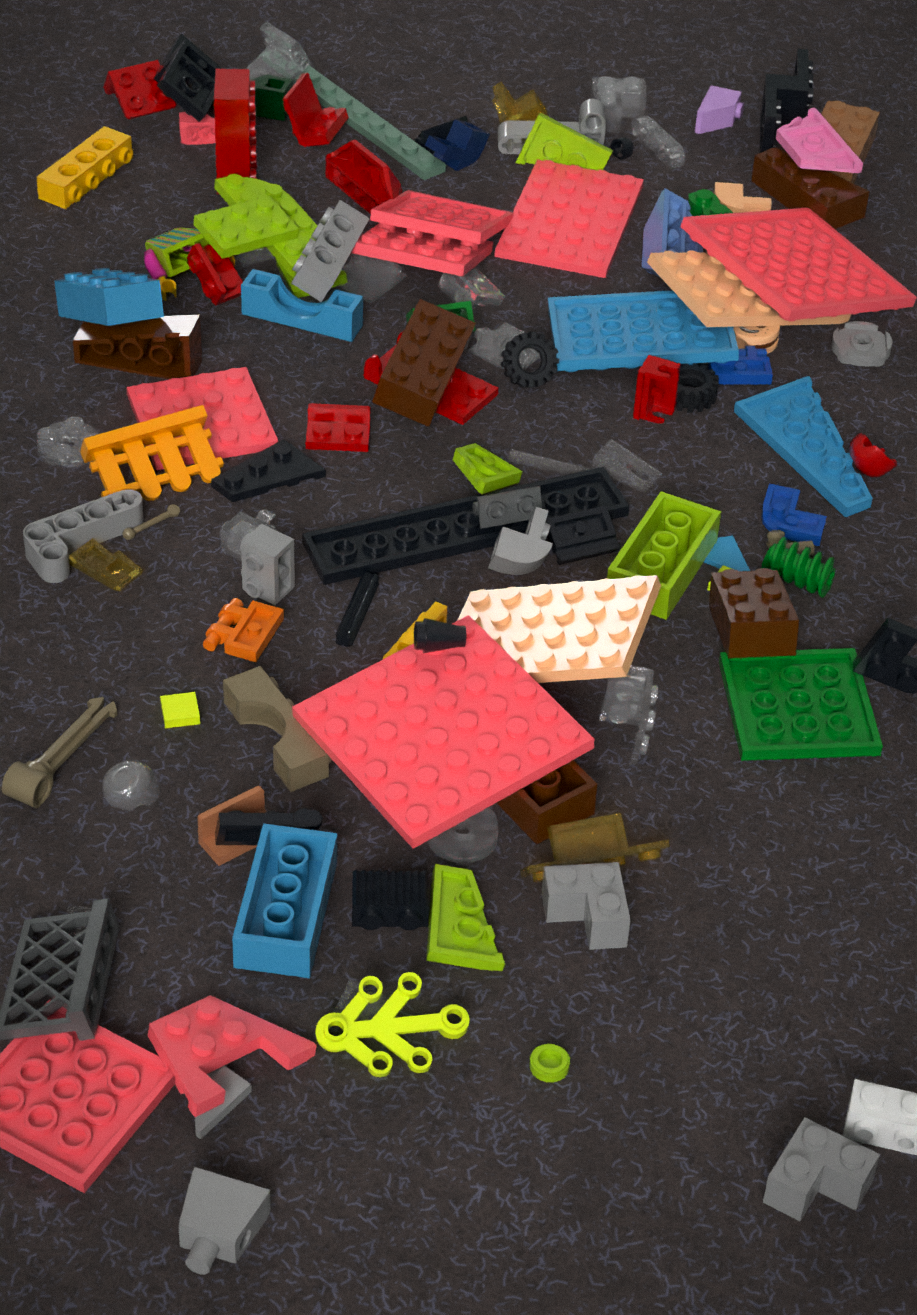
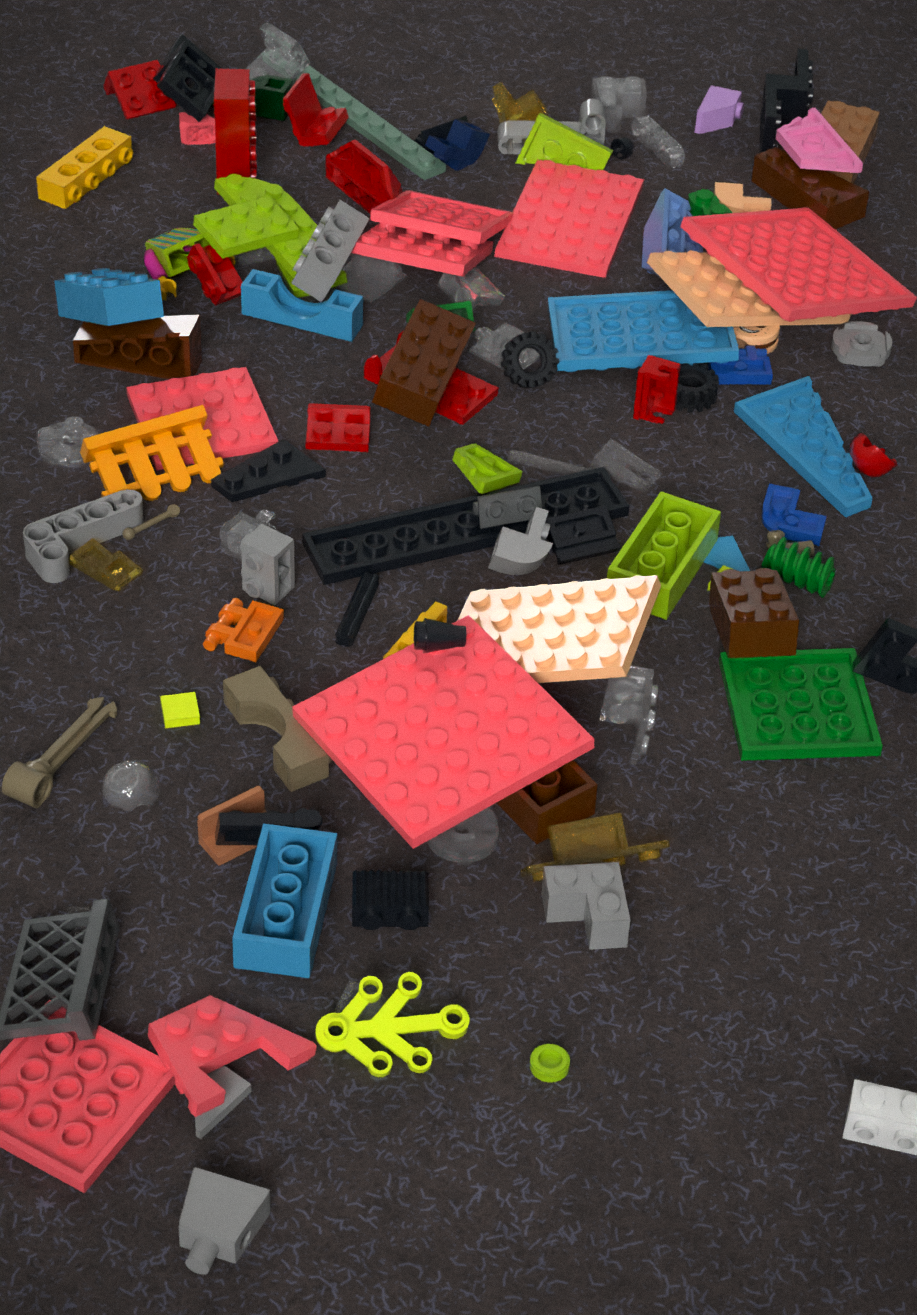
(457, 922): lime wing -> none
(820, 1163): light grey brick -> none

